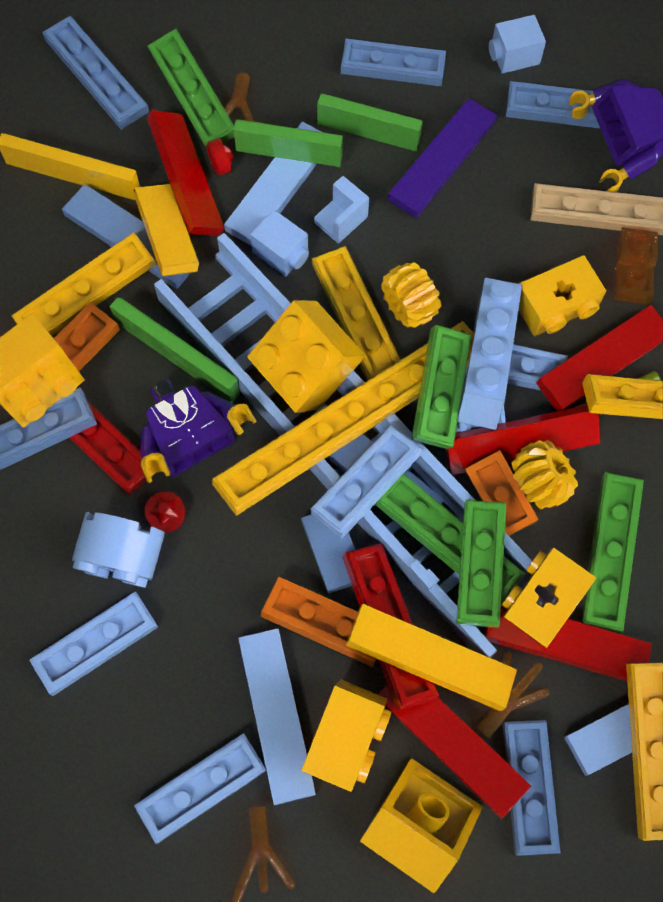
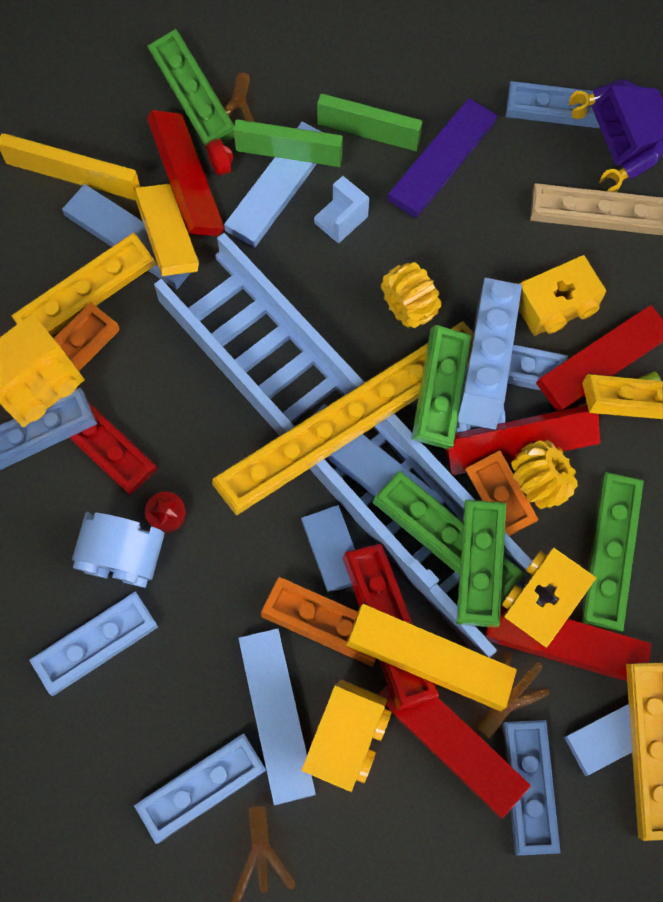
(95, 72): medium blue tile -> none
(175, 349): bright green tile -> none
(187, 428): dark purple torso -> none
(280, 243): light blue brick -> none
(306, 356): yellow brick -> none
(355, 310): yellow tile -> none
(366, 481): light blue tile -> none
(393, 62): medium blue tile -> none
(422, 825): yellow slope -> none
(517, 44): light blue brick -> none
(635, 266): clear orange slope -> none

